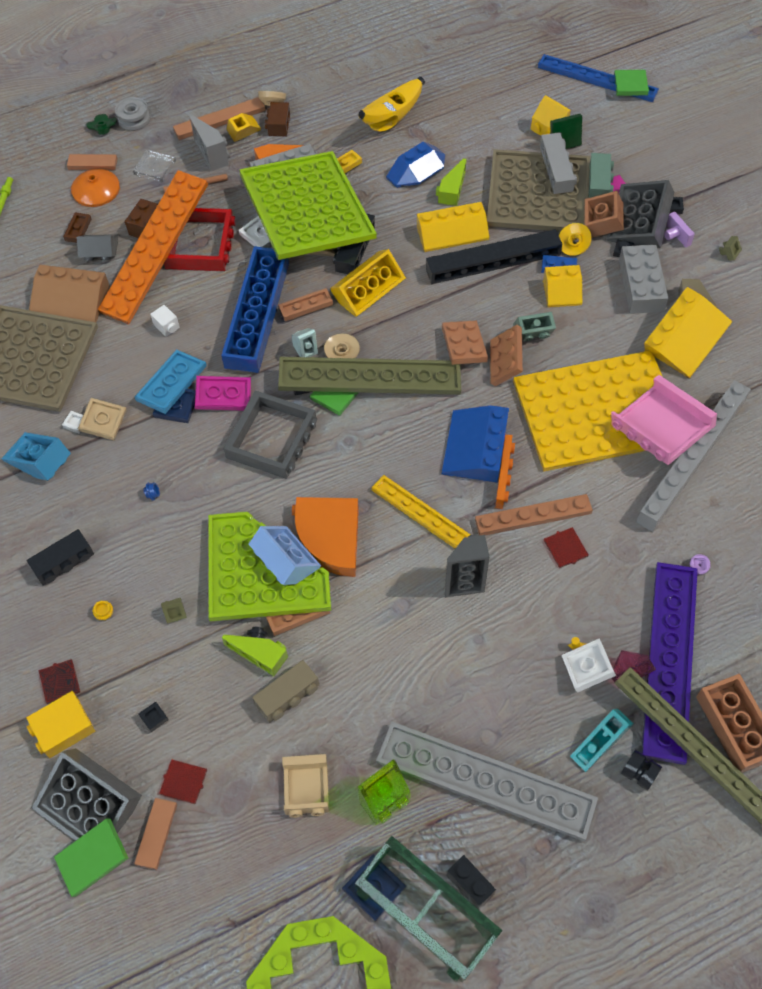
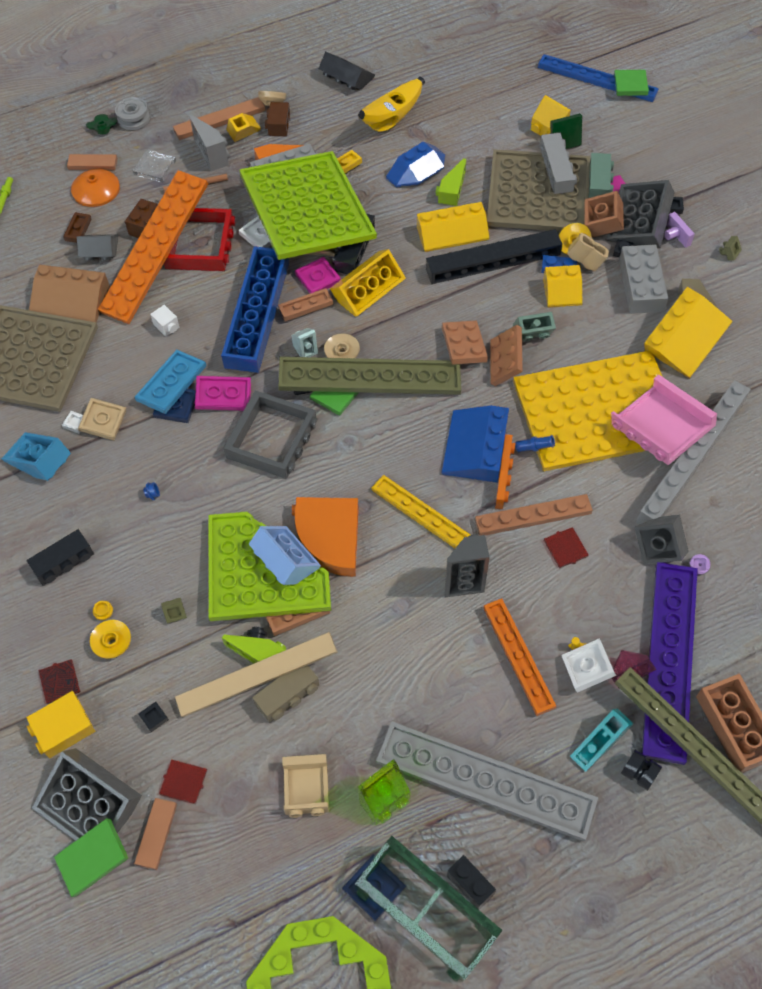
(108, 631): none -> yellow dish
(256, 674): none -> tan tile
(317, 275): none -> dark pink tile
(345, 71): none -> black slope
(519, 657): none -> orange plate
(535, 443): none -> blue pin
(588, 252): none -> tan brick
(662, 540): none -> dark grey slope

